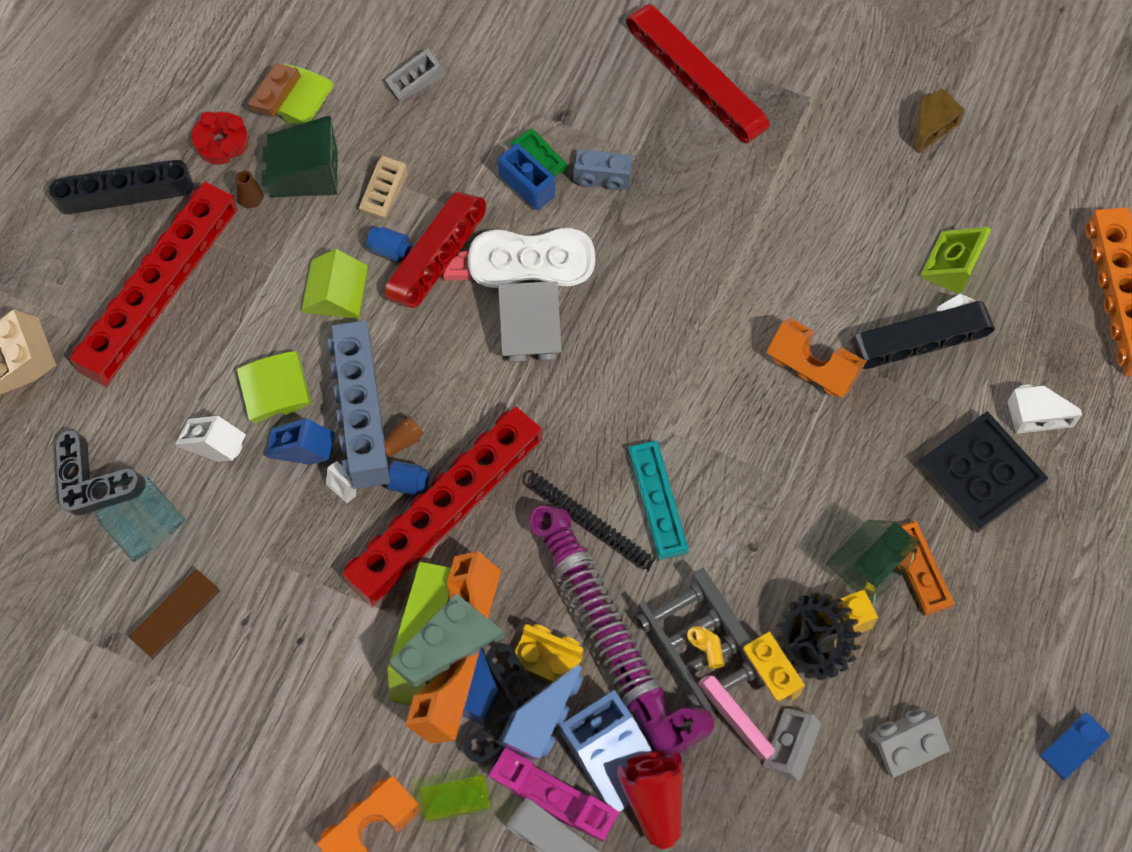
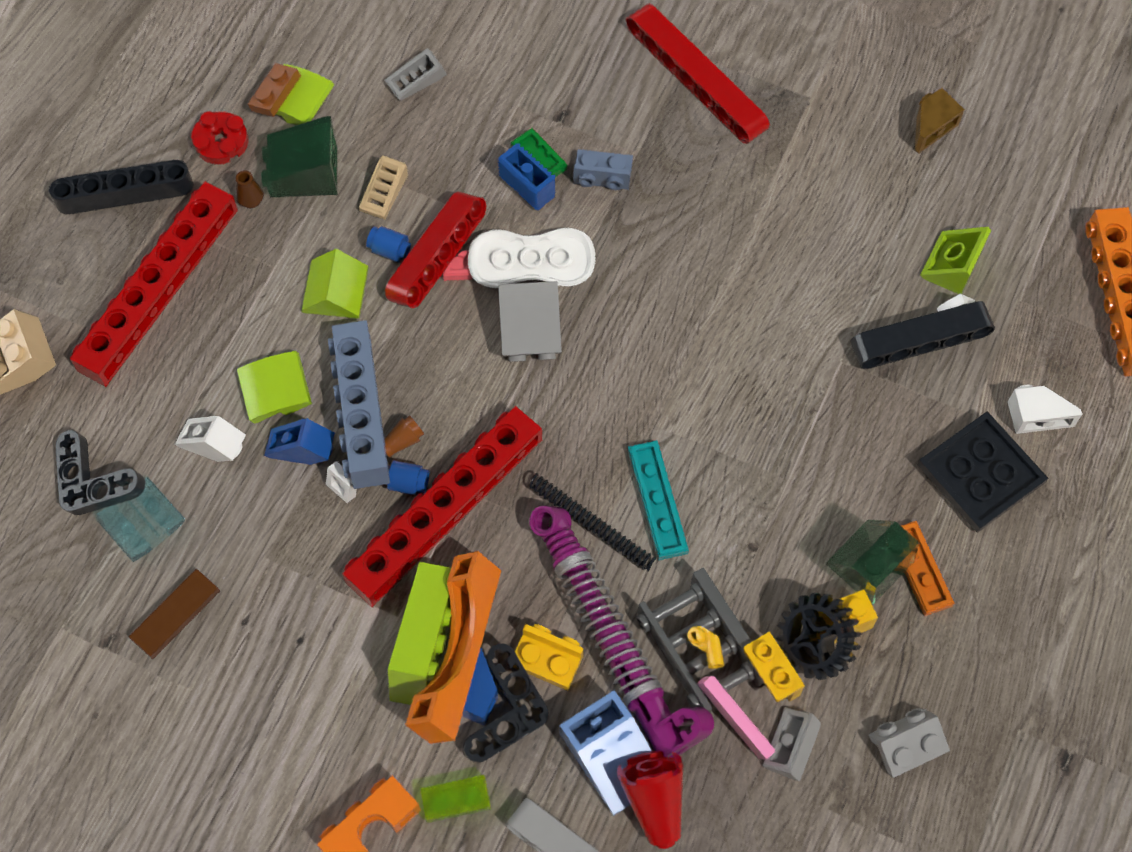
(449, 636): sand green wing -> none
(532, 724): medium blue slope -> none
(555, 797): dark pink slope -> none
(792, 349): orange arch -> none
(1075, 746): blue slope -> none

